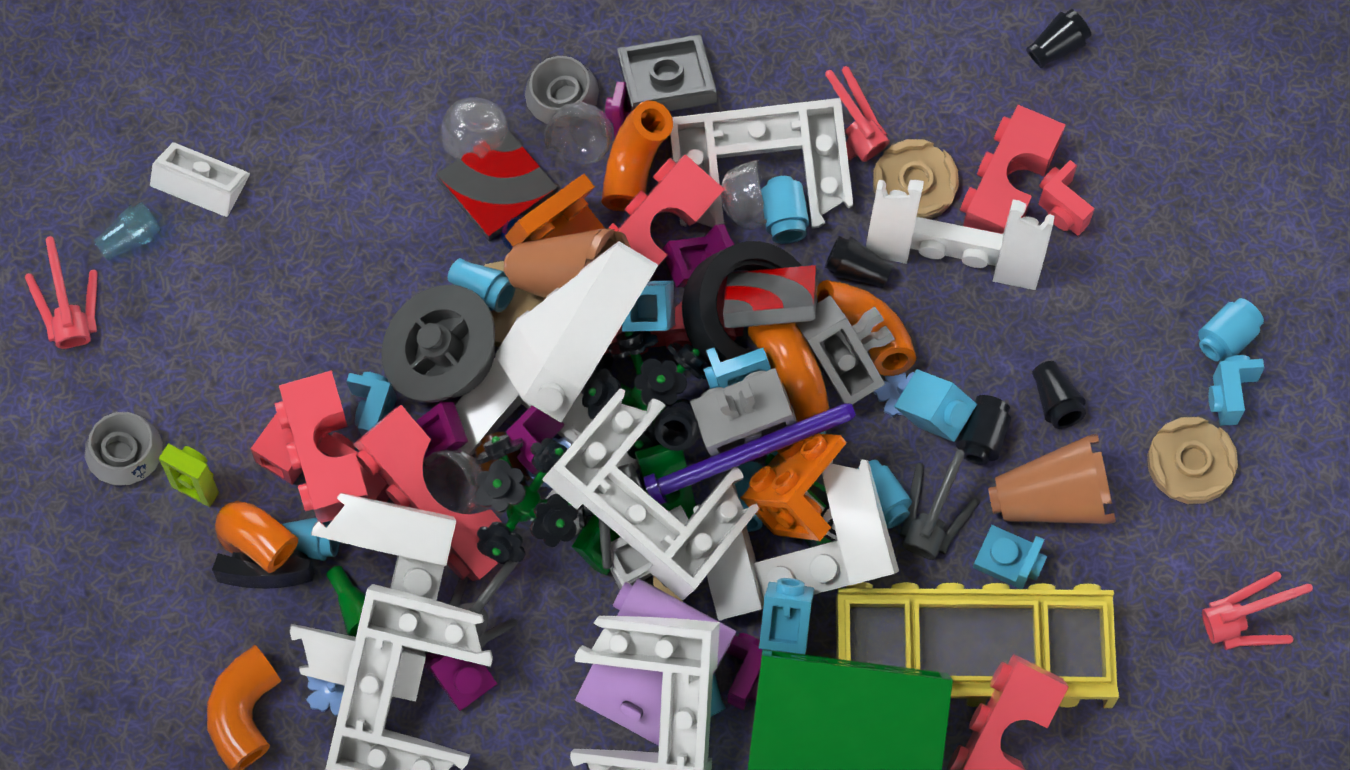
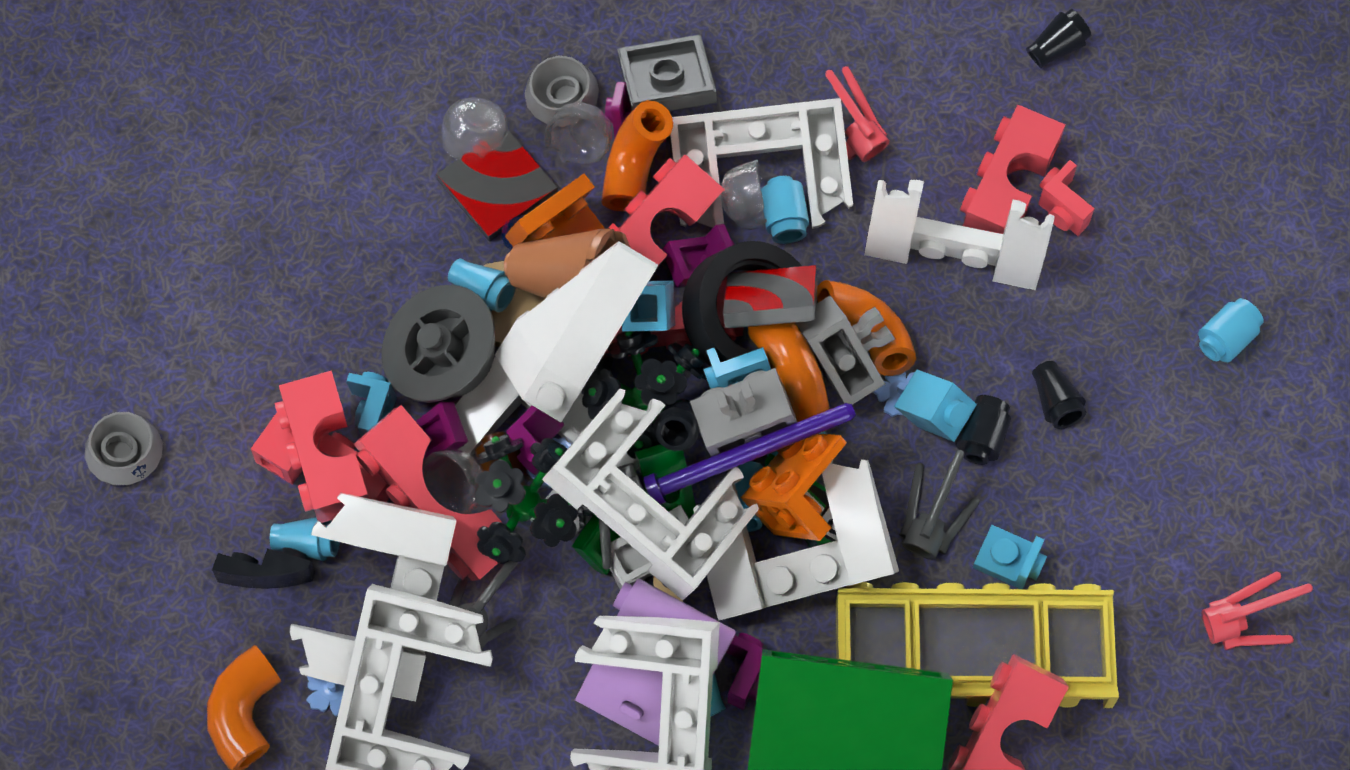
(69, 325): coral plant -> none
(128, 231): clear light blue cone -> none
(189, 473): lime plate -> none
(198, 178): white slope -> none
(254, 532): orange cylinder -> none
(349, 598): green cone -> none
(460, 679): magenta bracket -> none
(786, 616): medium azure bracket -> none
(856, 262): black cone -> none
(891, 494): medium azure brick -> none
(916, 154): tan tile -> none
(1056, 487): nougat cone -> none
(1185, 474): tan tile -> none
(1227, 394): medium azure bracket -> none

